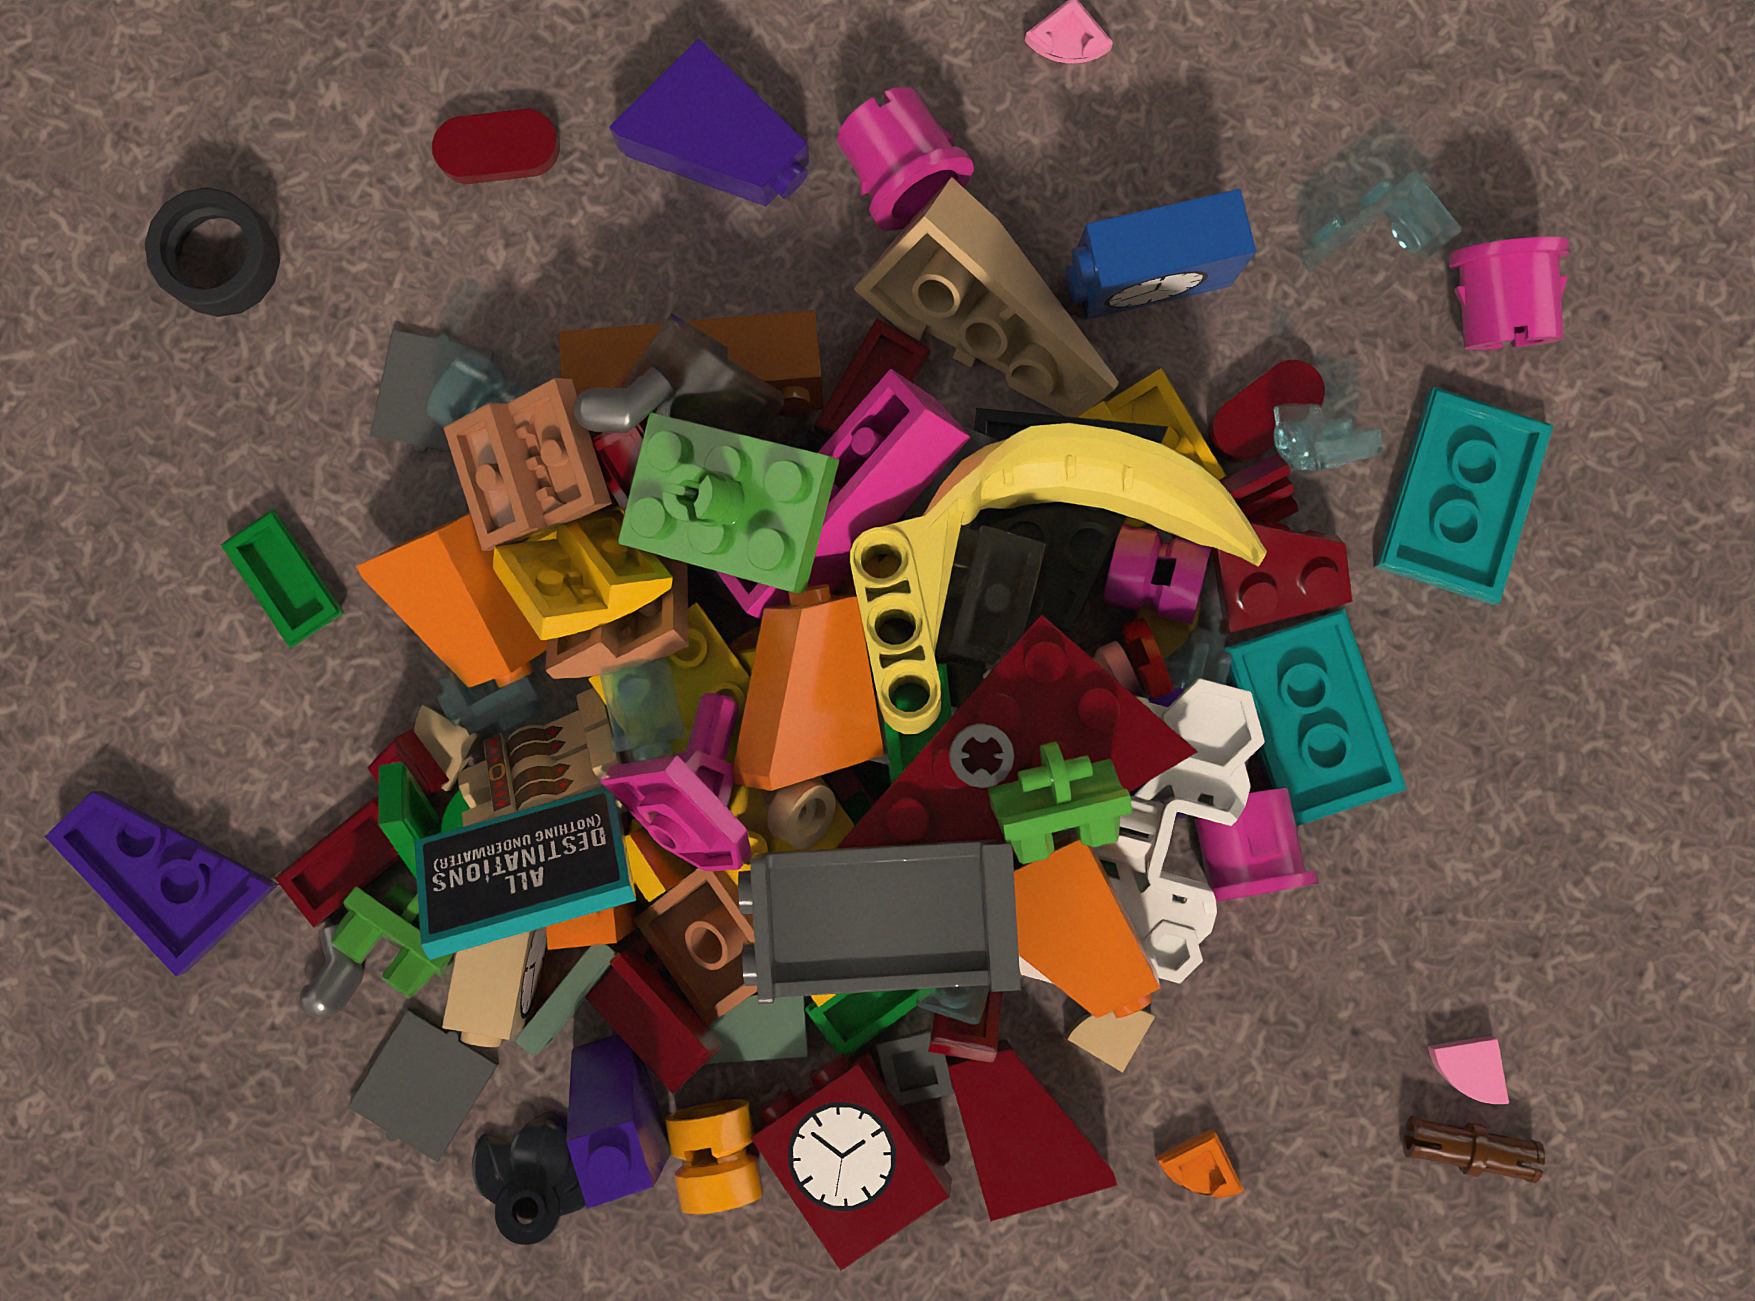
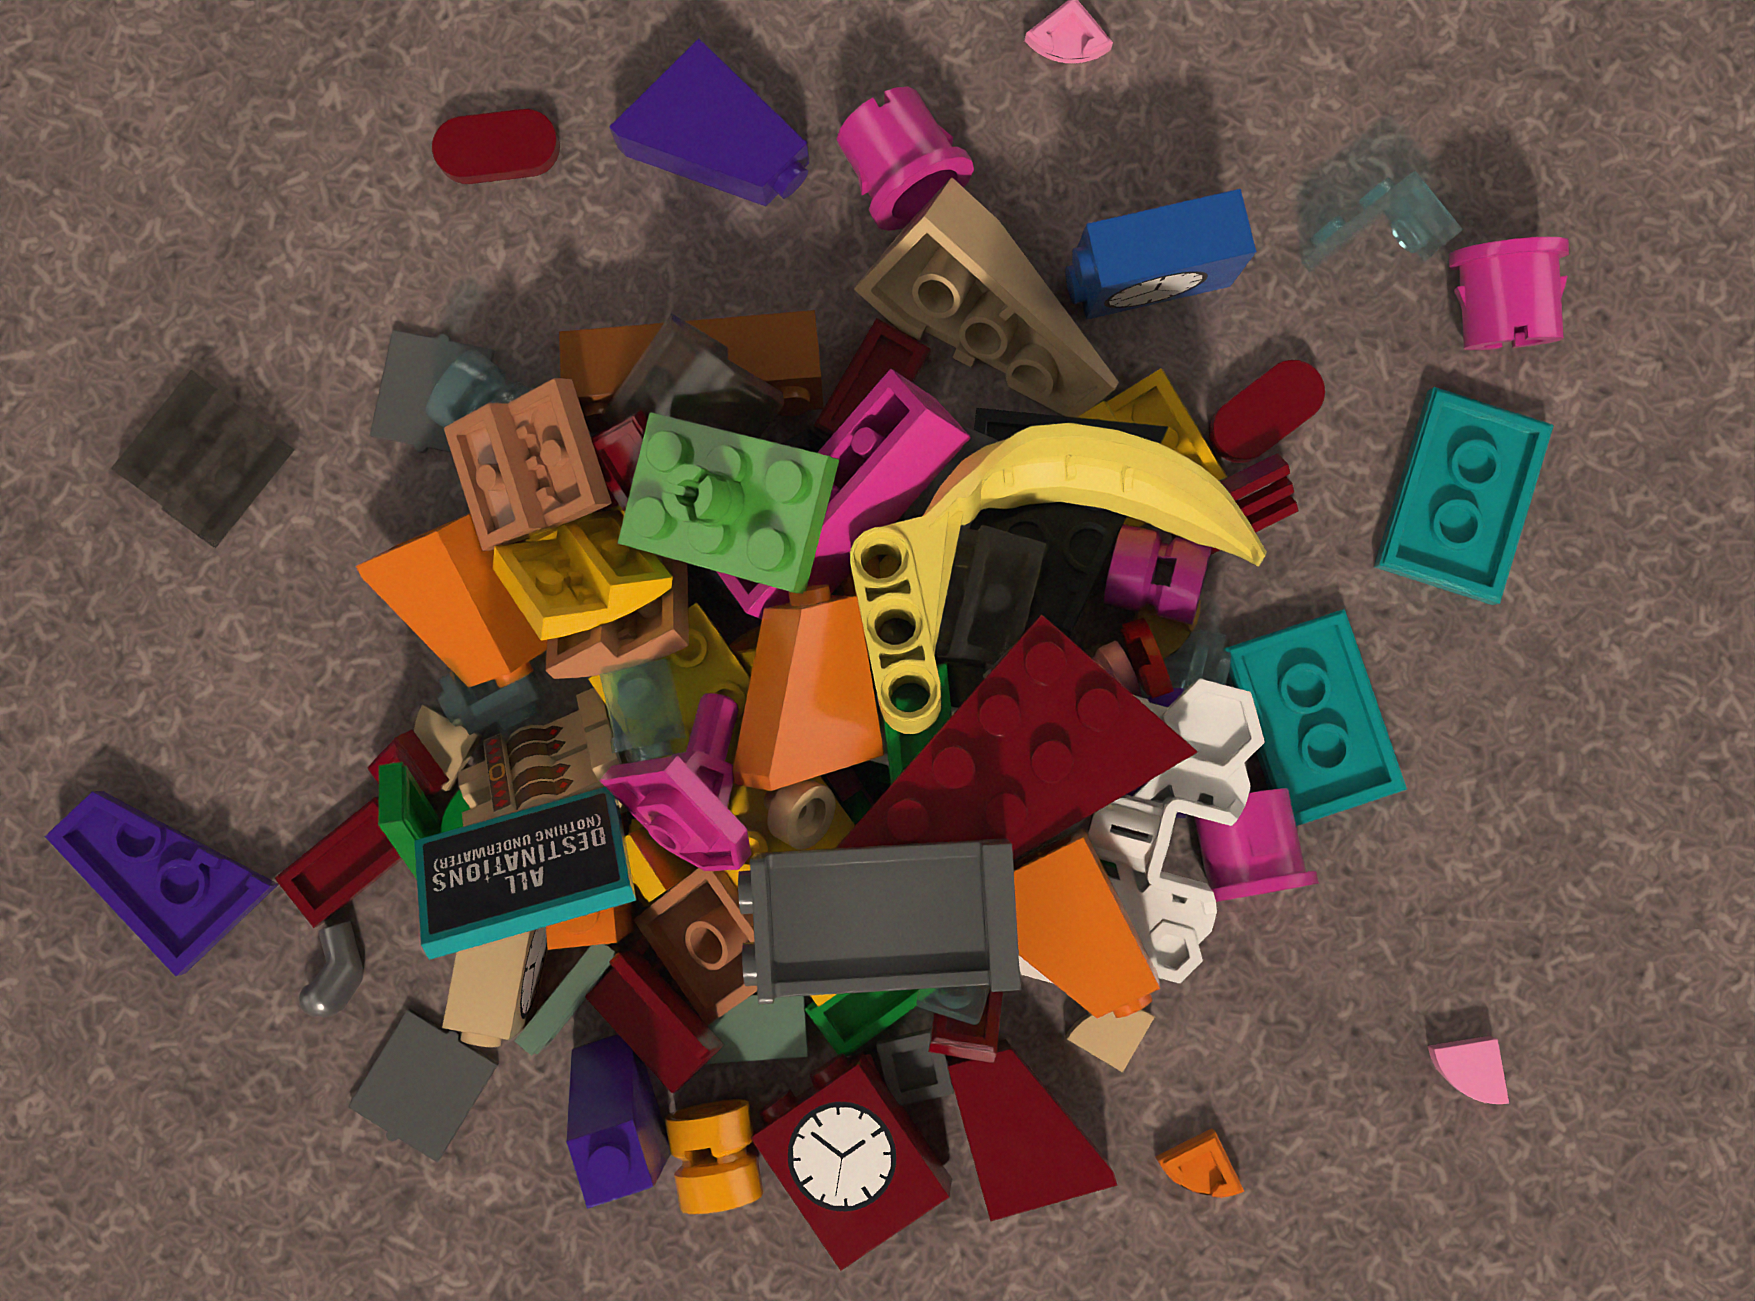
(175, 223): black tyre -> none
(203, 458): none -> clear smoke slope
(282, 578): green tile -> none
(370, 920): bright green hips -> none
(532, 1168): black plate -> none
(621, 408): flat silver arm -> none
(980, 777): dark grey bush -> none
(1057, 799): bright green hips -> none
(1295, 578): dark red wing -> none
(1317, 444): clear light blue bracket -> none
(1473, 1149): reddish brown pin -> none

